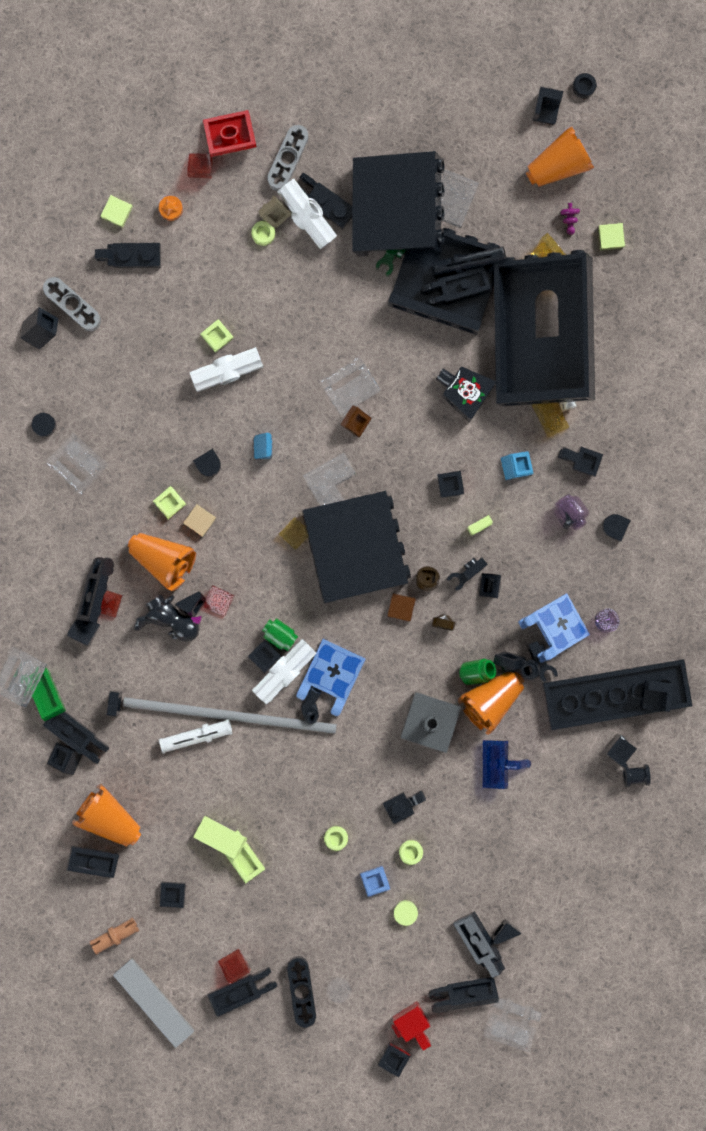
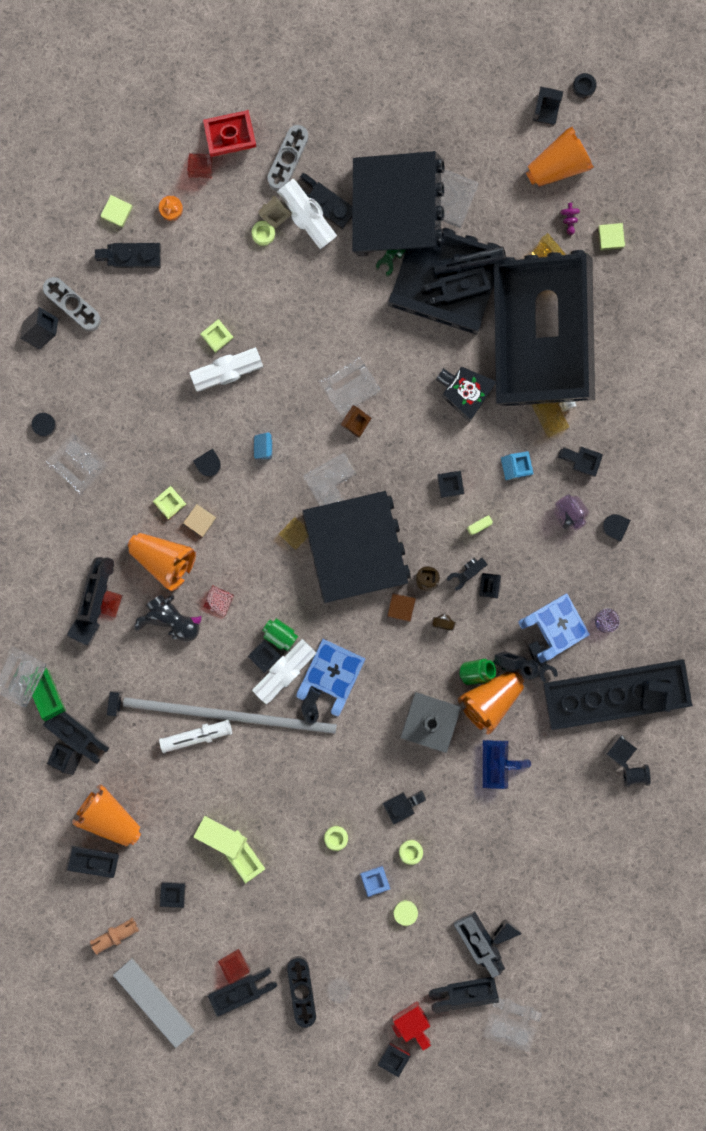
(192, 604): black slope -> none

